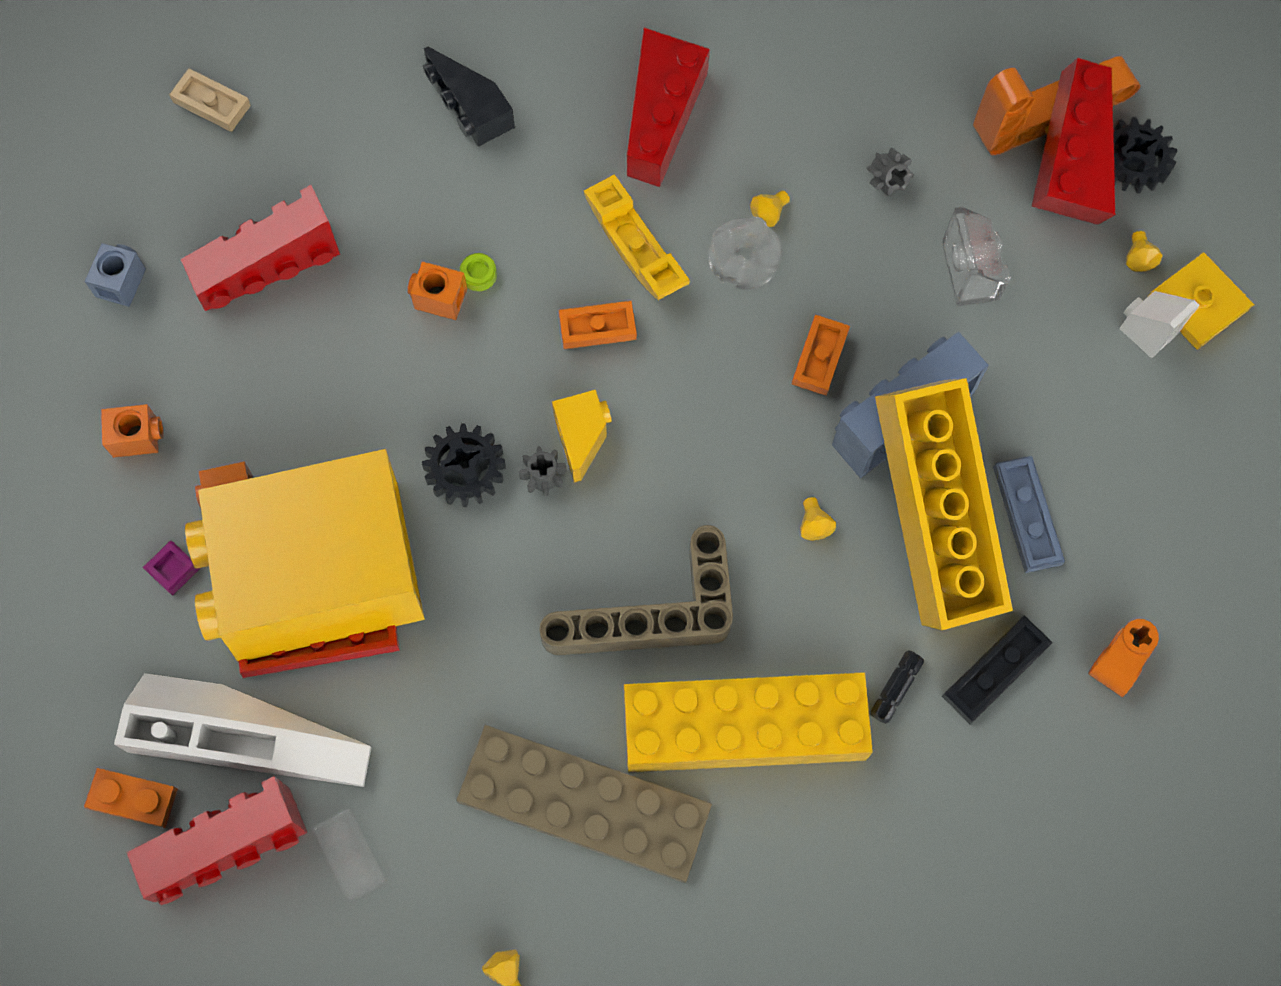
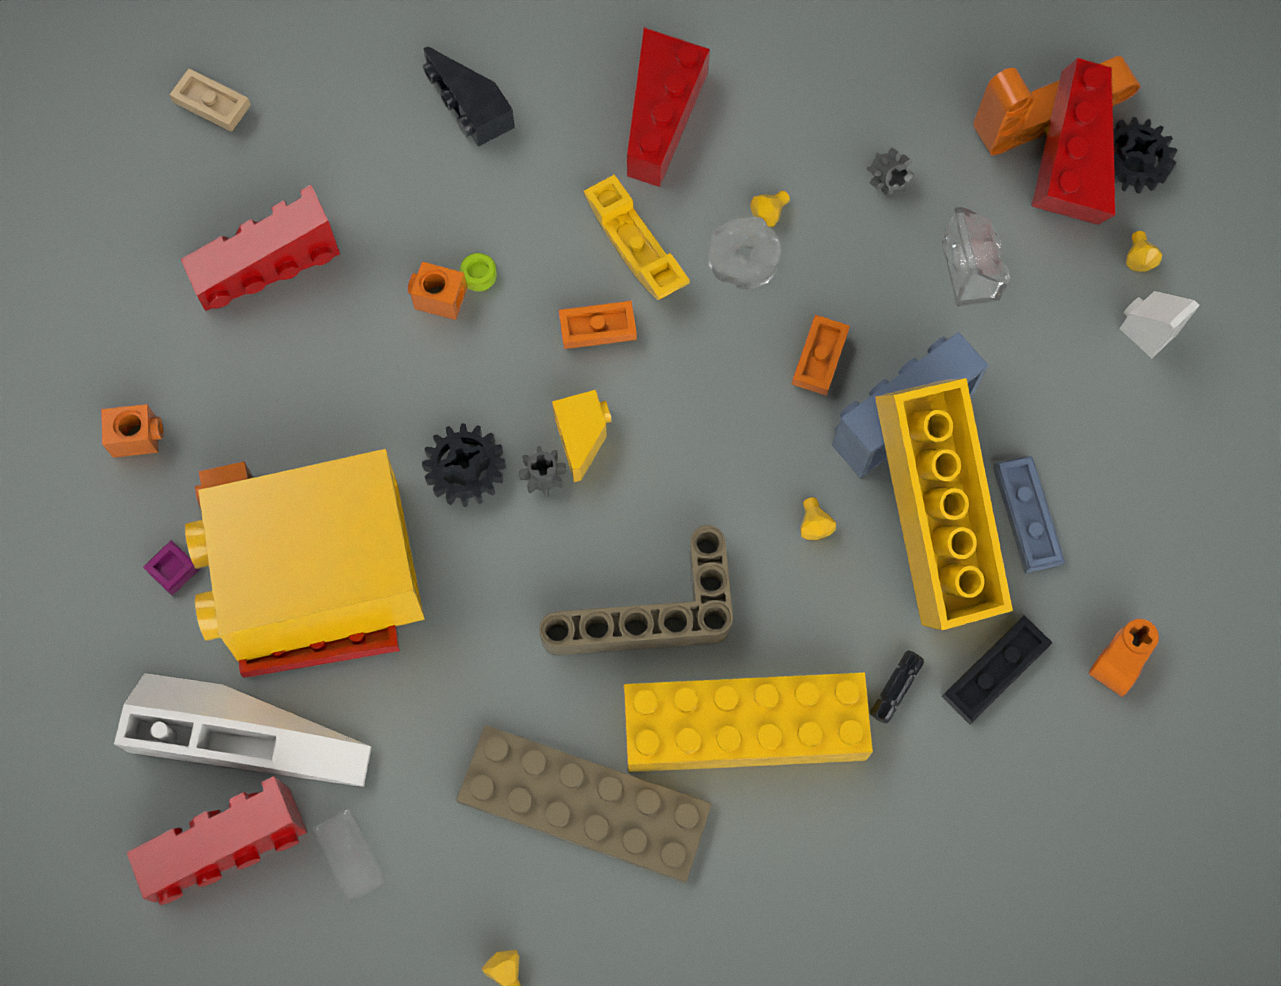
(118, 287): sand blue brick -> none
(131, 798): orange plate -> none
(1216, 294): yellow plate -> none

